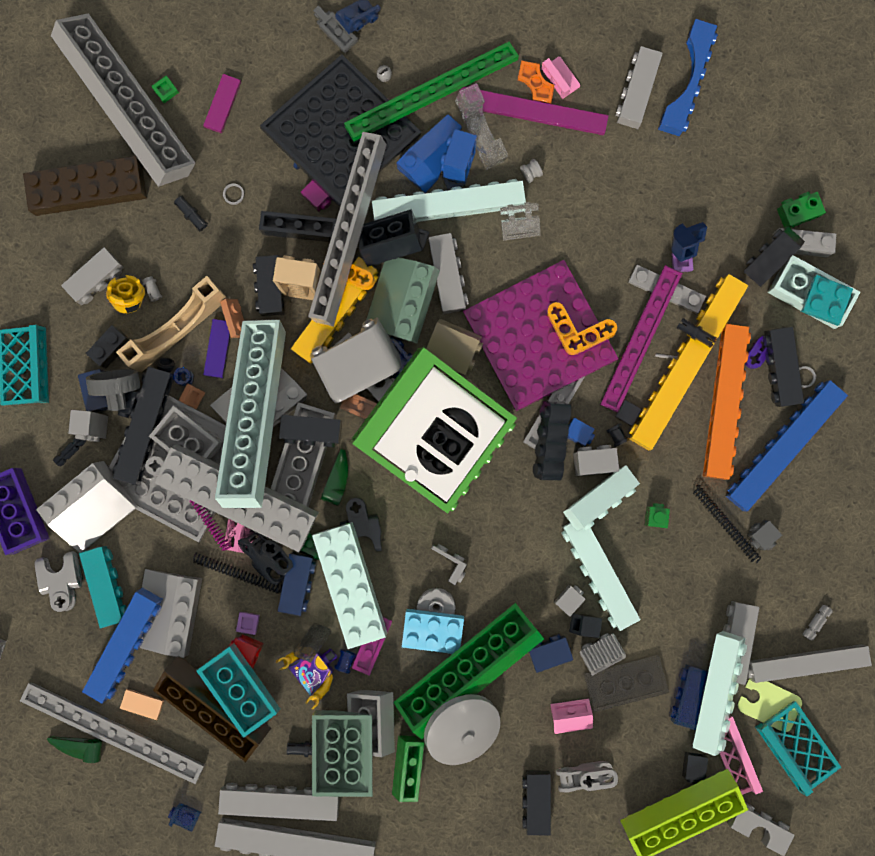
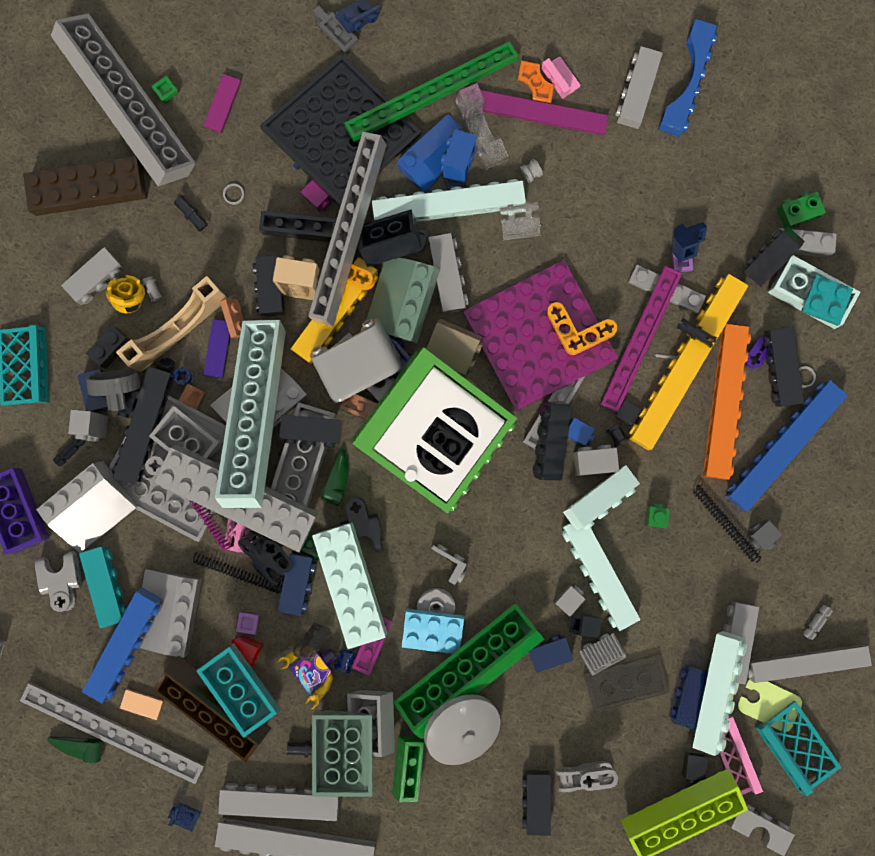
(384, 77): light grey hinge -> none
(572, 716): bright pink panel -> none

